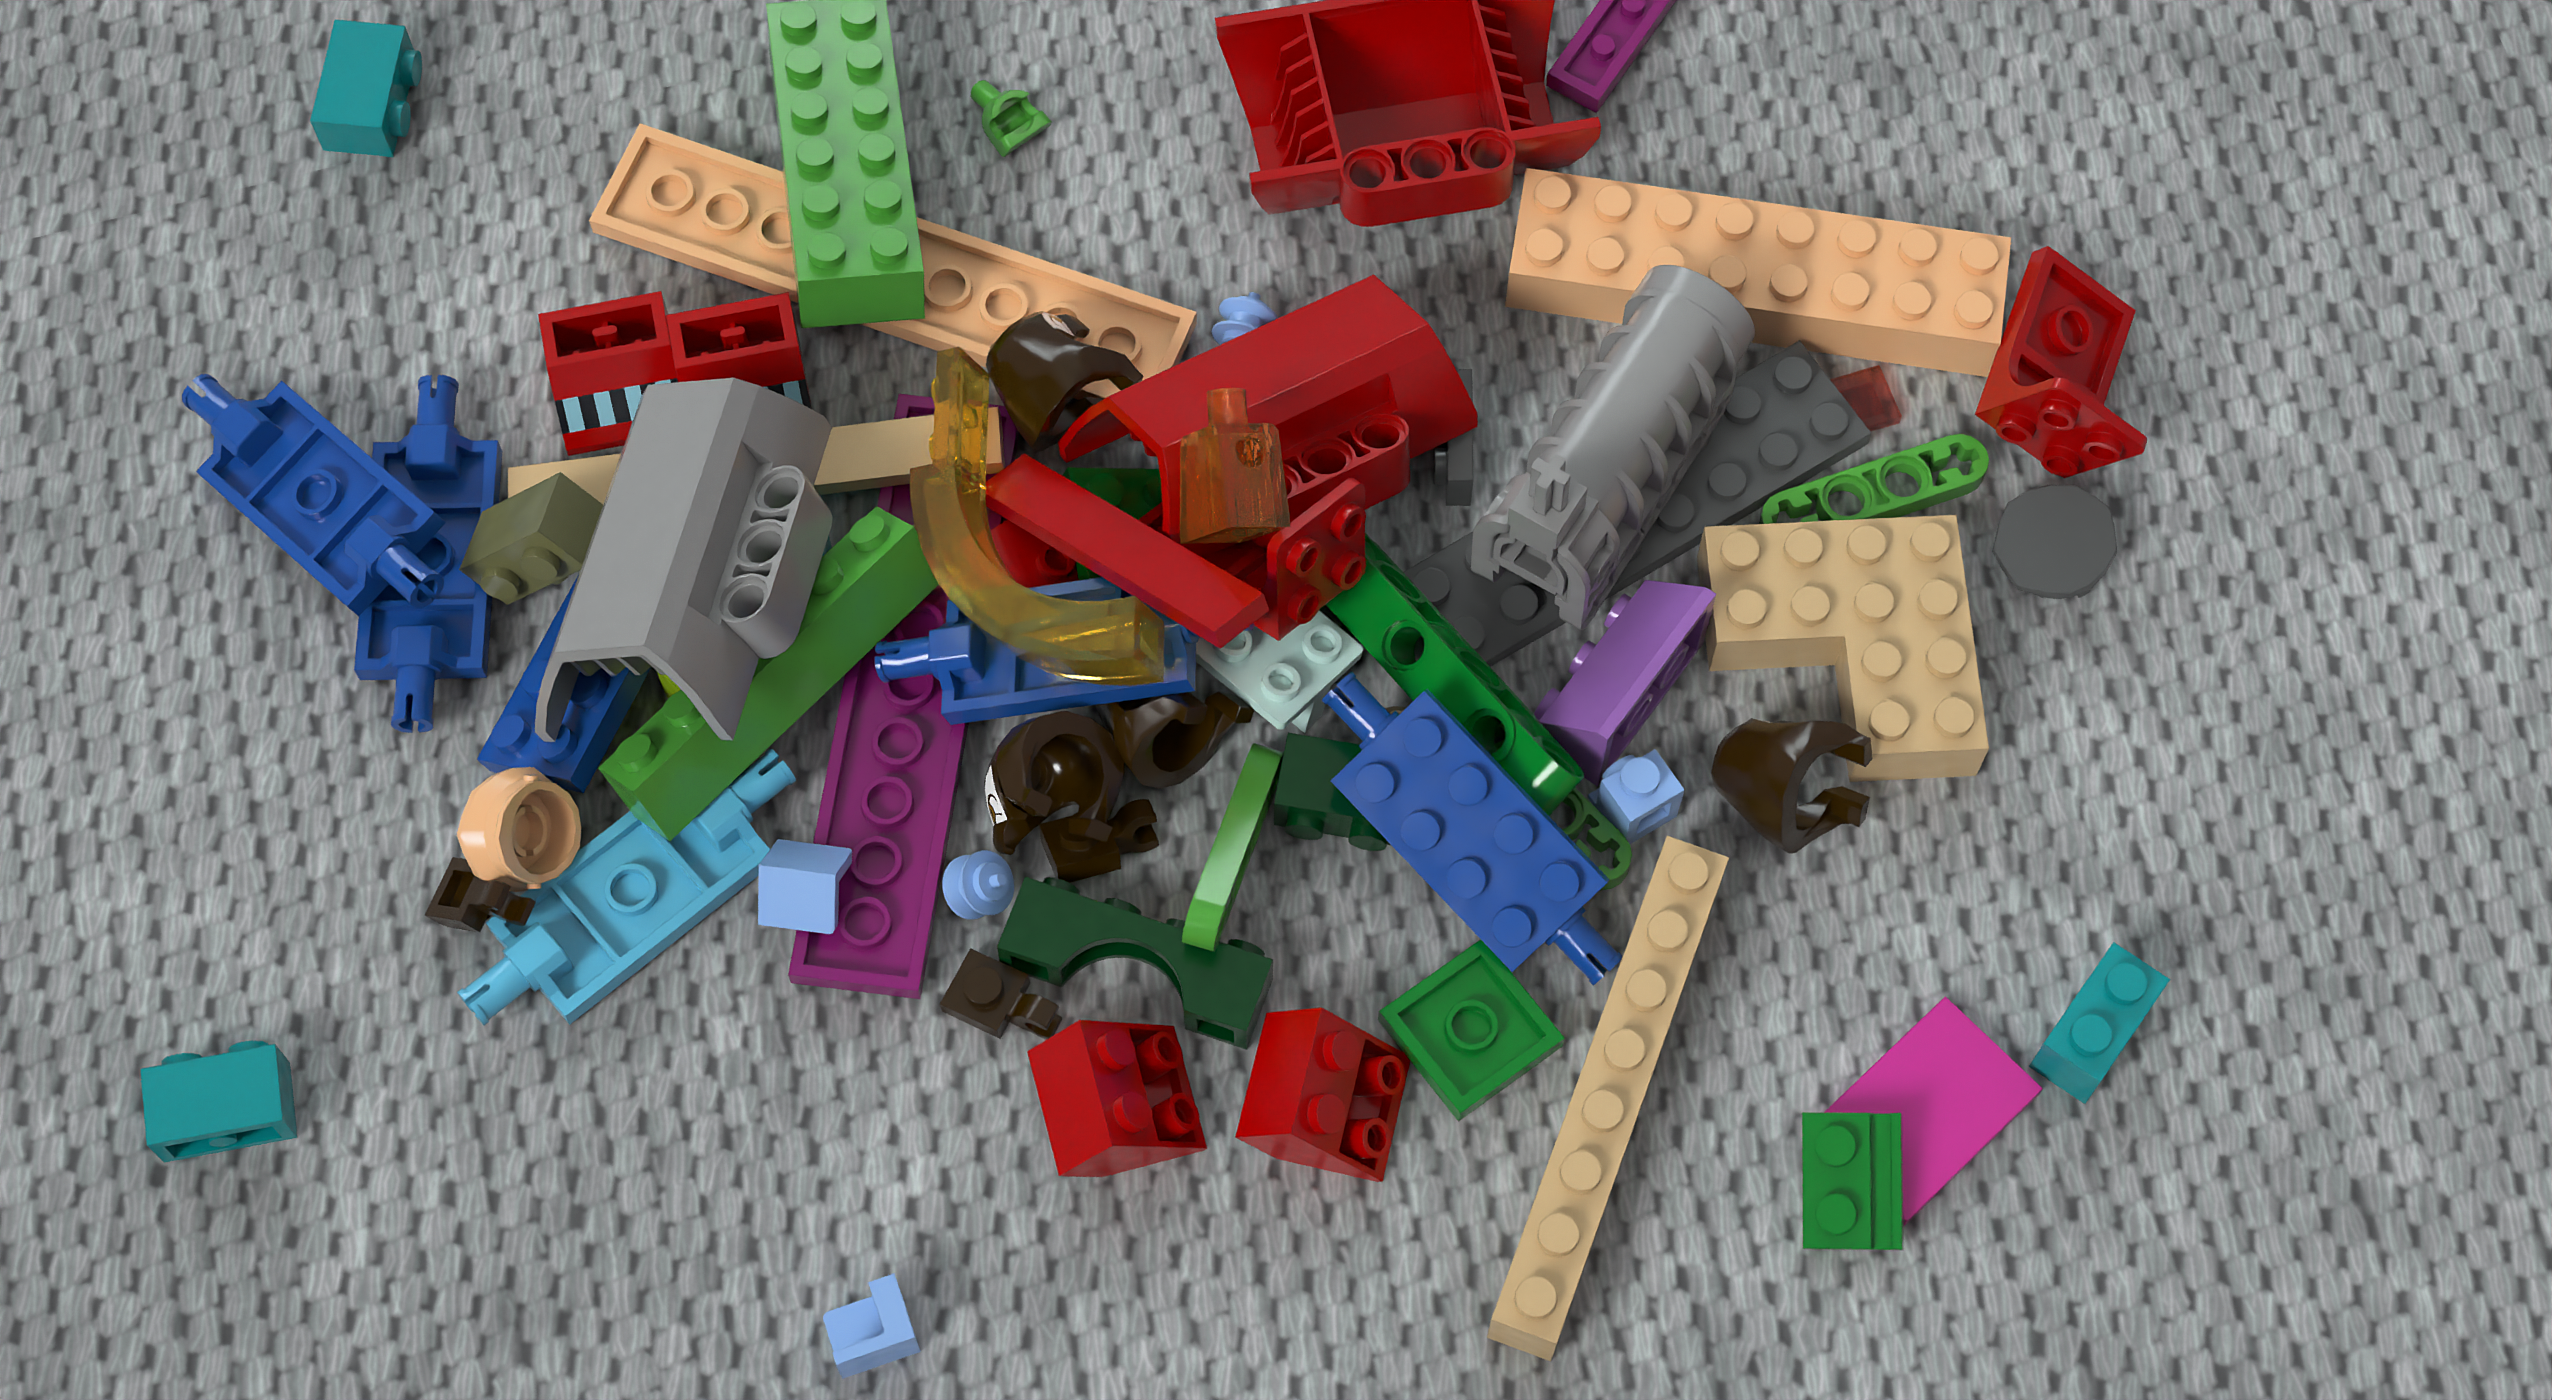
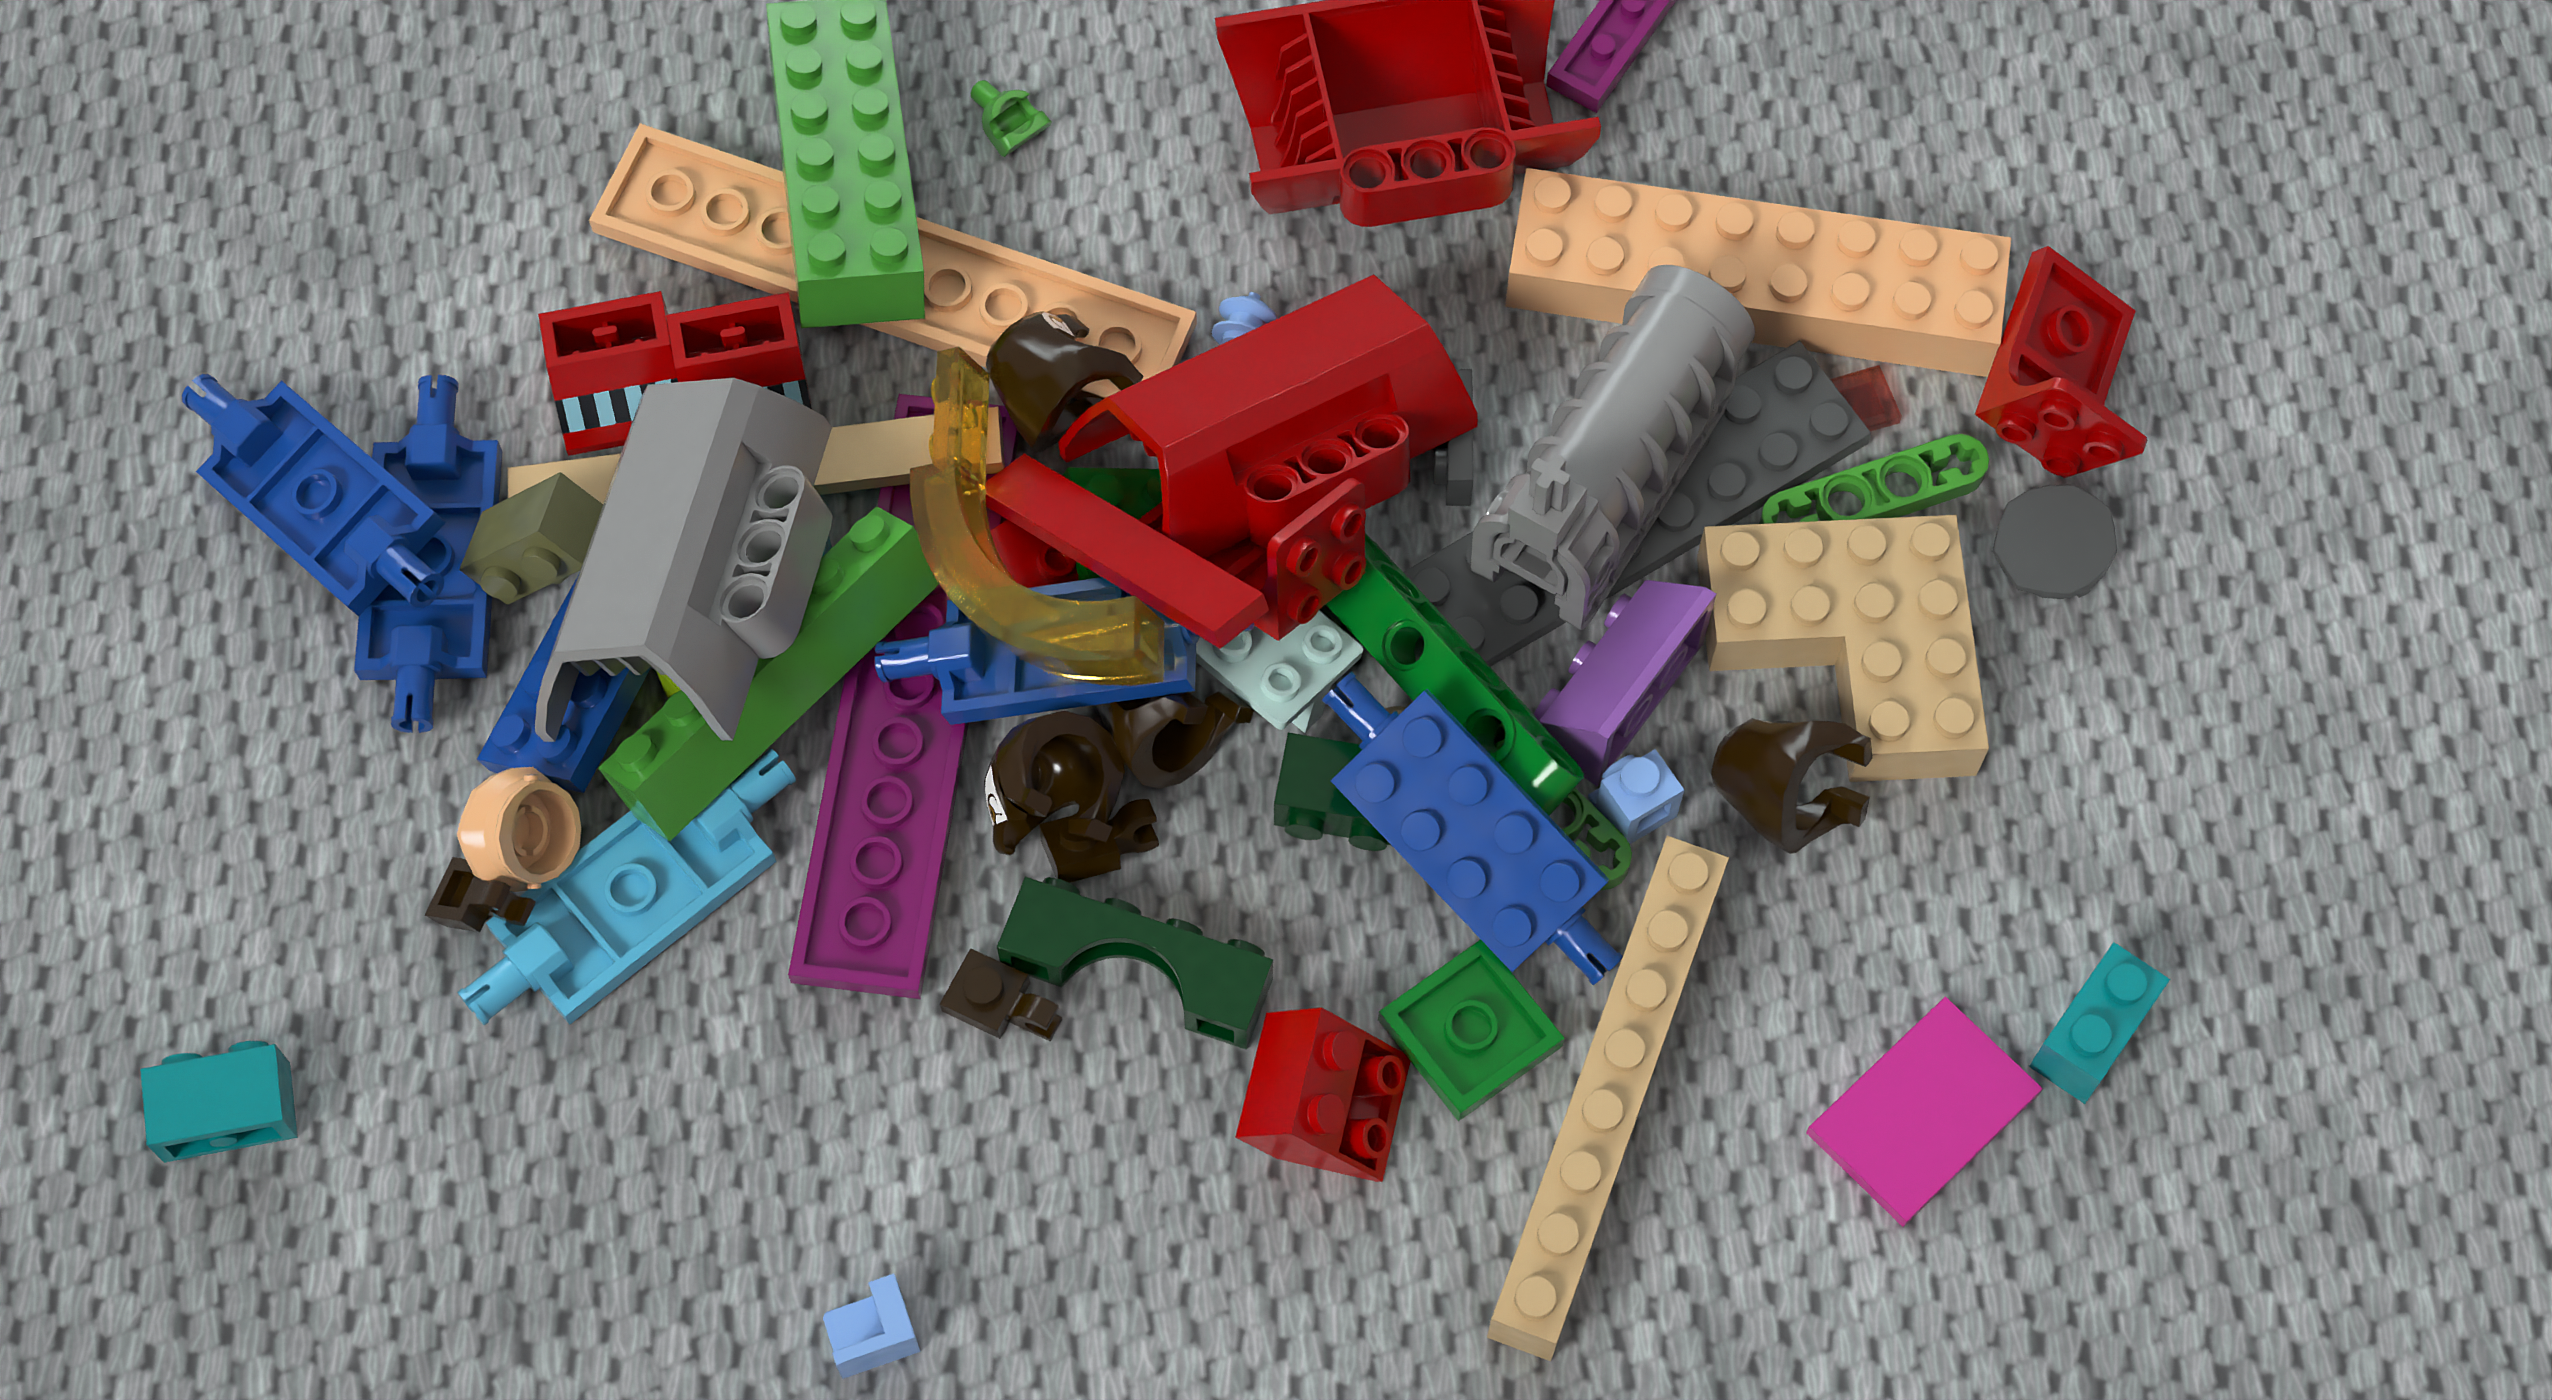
(365, 88): teal brick -> none
(801, 886): light blue panel -> none
(978, 885): light blue wheel -> none
(1115, 1097): red slope -> none
(1231, 476): clear orange torso -> none
(1233, 848): bright green beam -> none
(1852, 1181): green plate -> none

